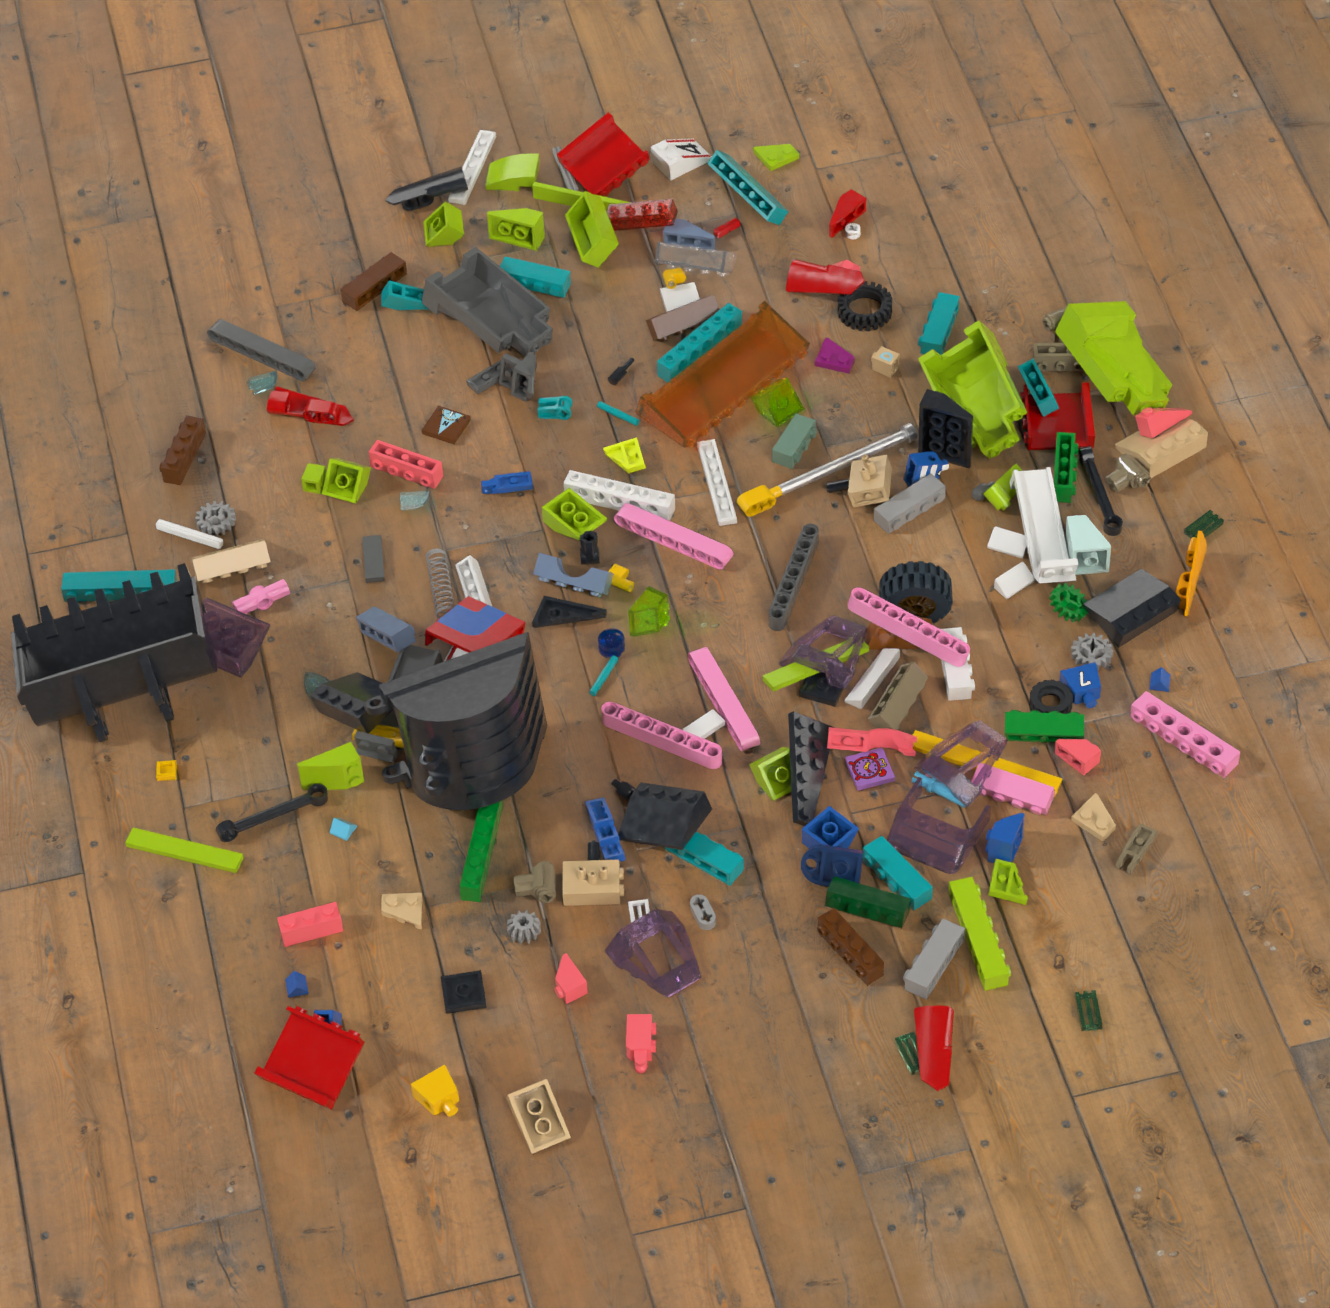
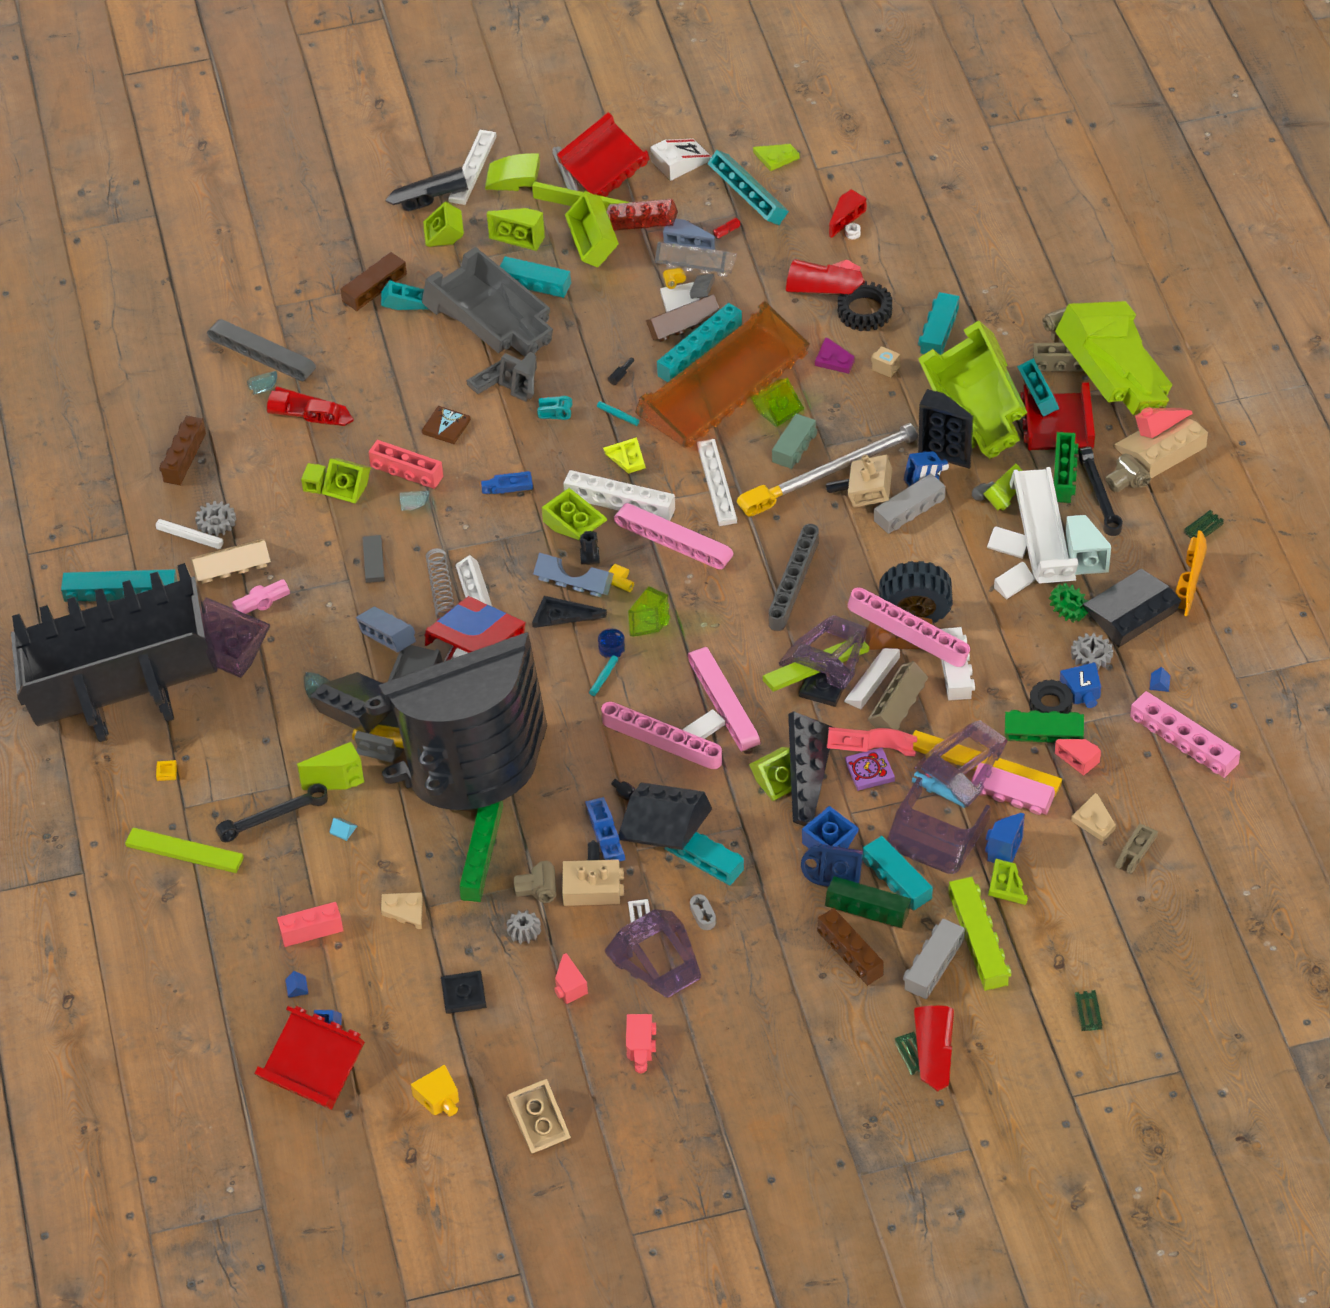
(702, 286): none -> dark grey tile

